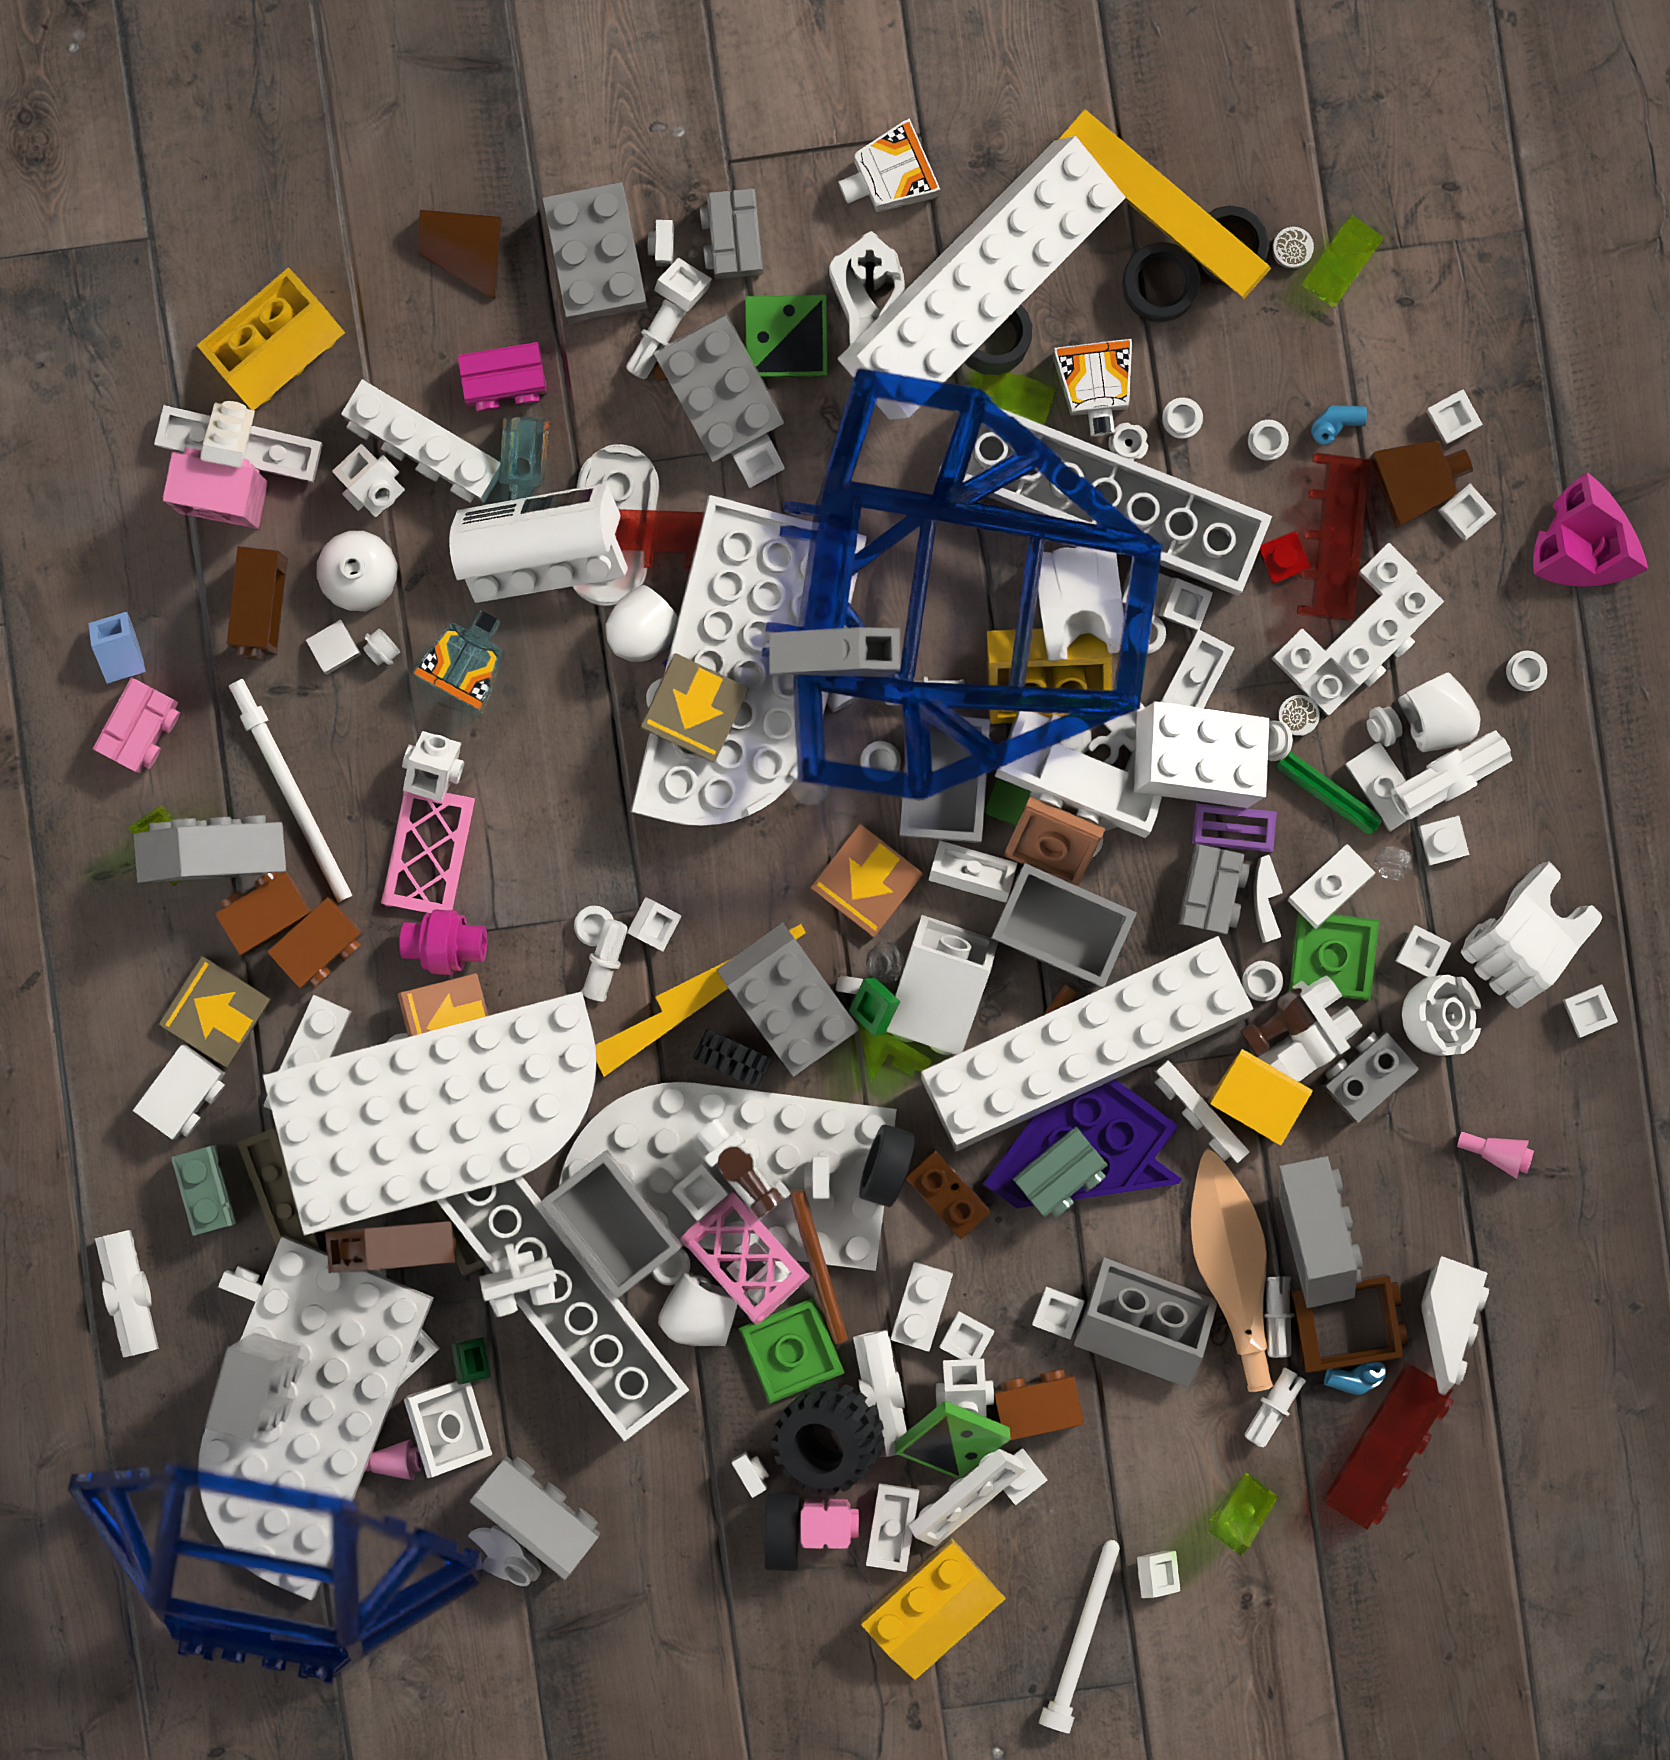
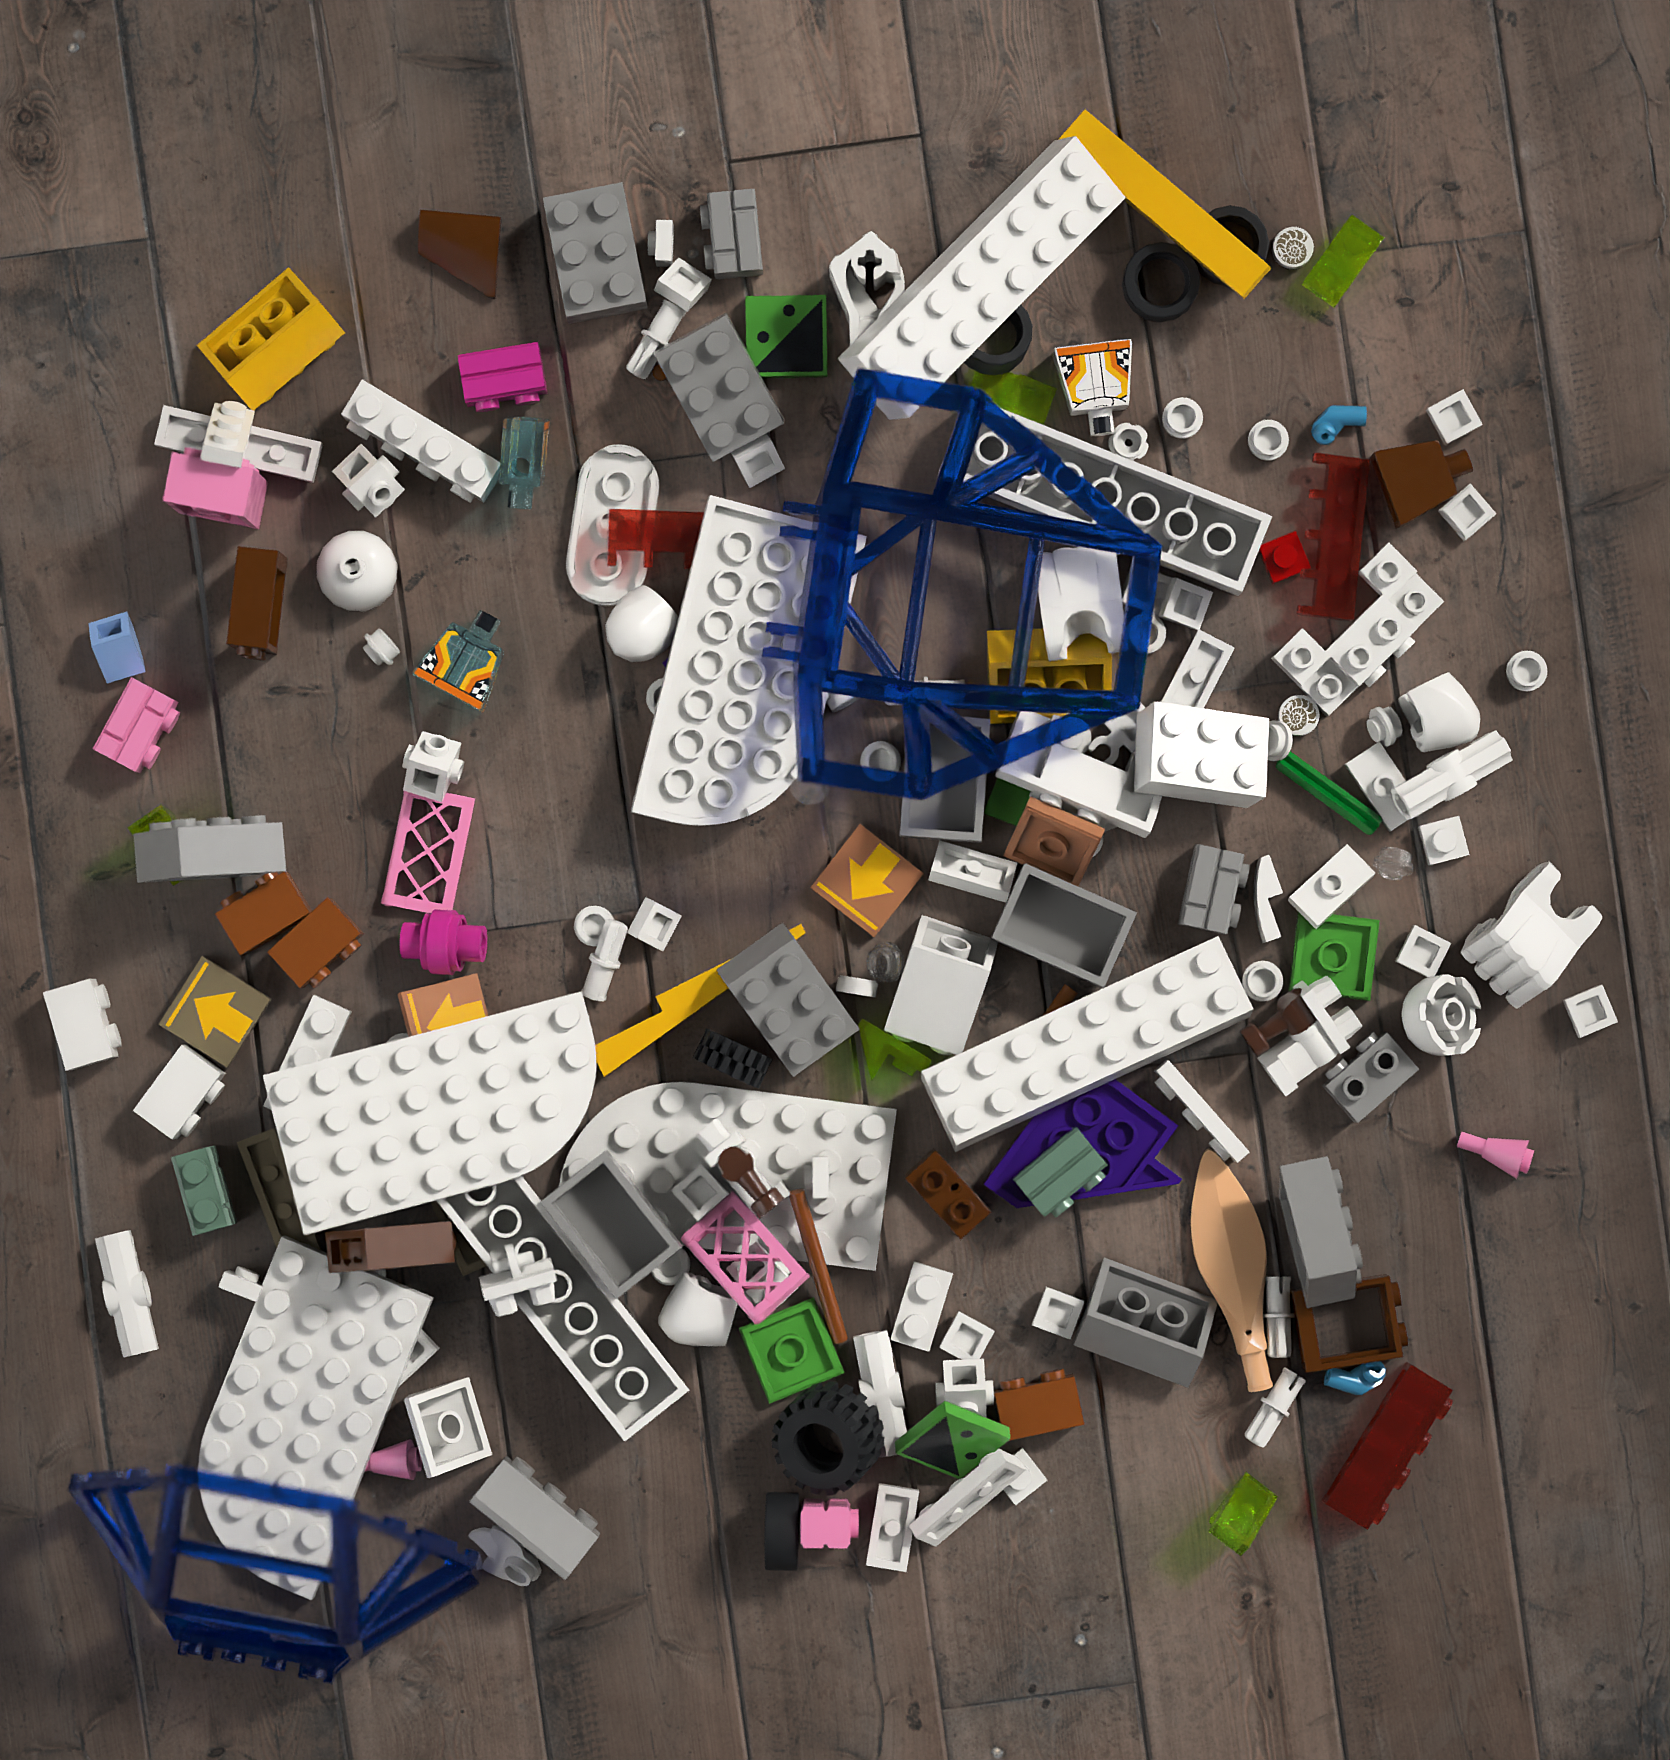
(82, 1023): none -> white brick
(254, 1387): light grey piece -> none
(255, 720): white bar -> none
(333, 647): white slope -> none
(470, 1360): dark green slope -> none
(537, 543): white brick -> none
(694, 707): dark tan tile -> none
(751, 1473): white plate -> none
(836, 652): light grey slope -> none
(874, 1006): green plate -> none
(887, 1165): black tyre -> none
(892, 171): white torso -> none
(932, 1609): yellow slope -> none
(1059, 1712): white piece -> none
(1158, 1574): white plate -> none
(1260, 1097): yellow slope -> none
(1268, 831): medium lavender tile -> none
(1448, 1315): white slope -> none
(1588, 539): dark pink brick -> none

